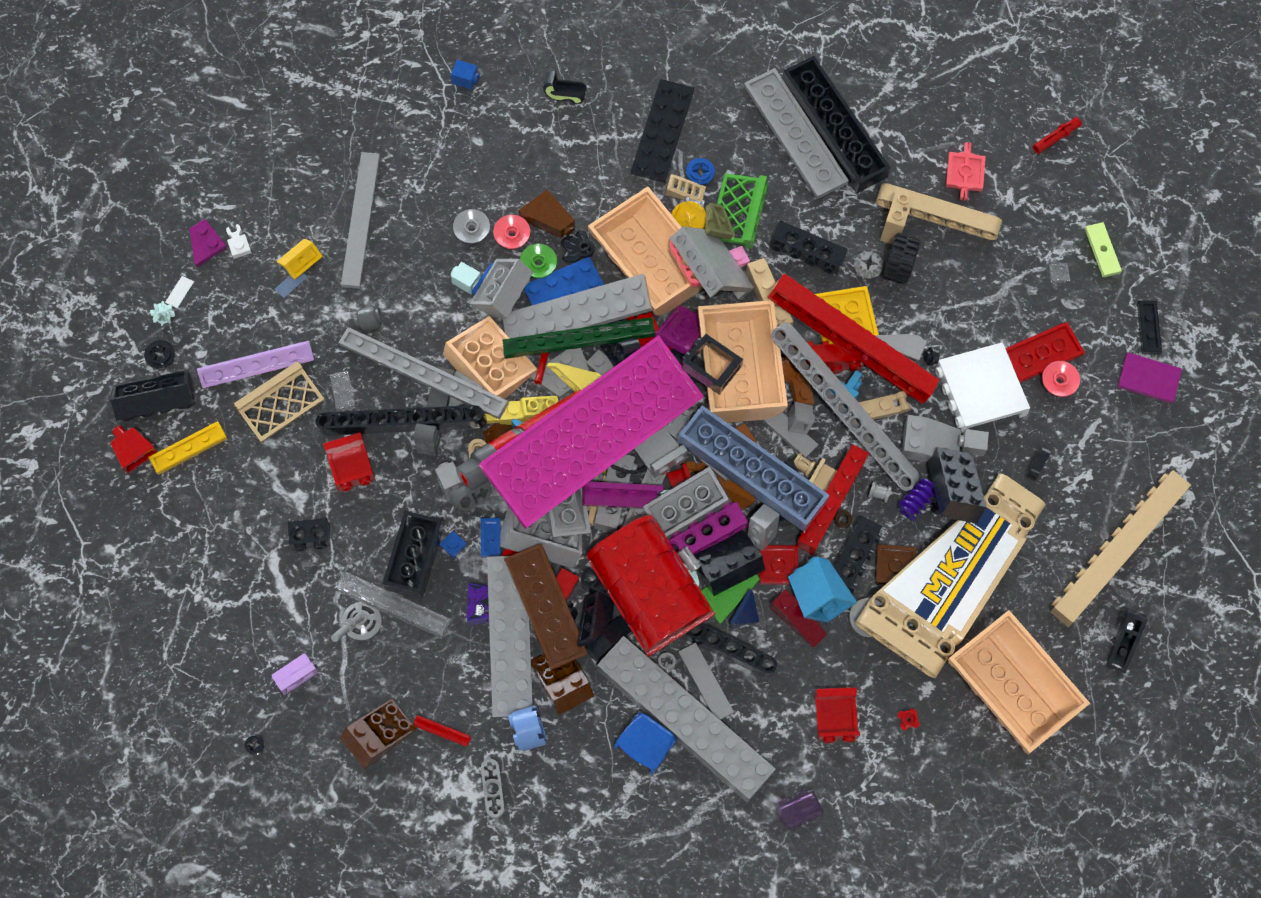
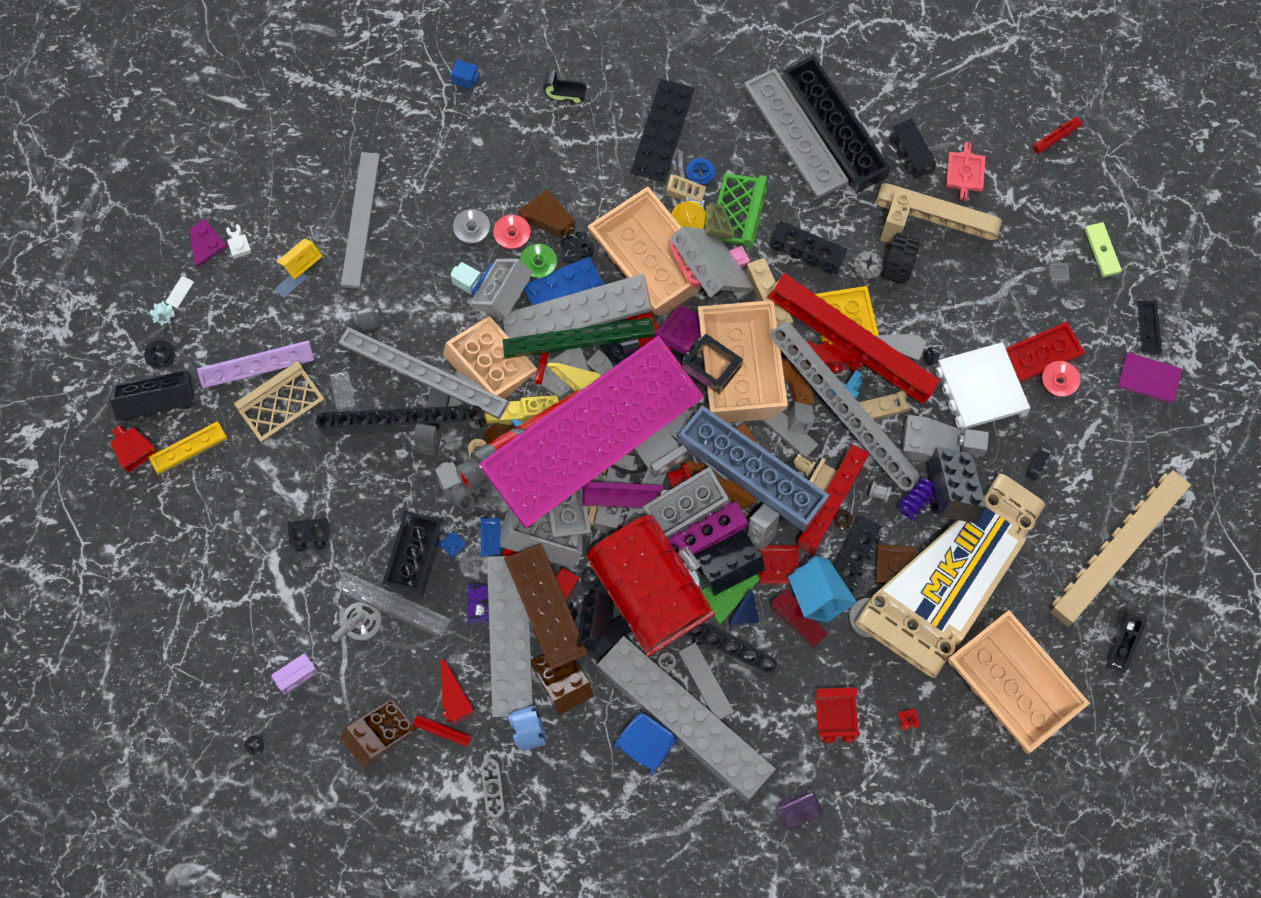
(349, 462): red panel -> none
(453, 699): none -> red slope
(912, 149): none -> black brick

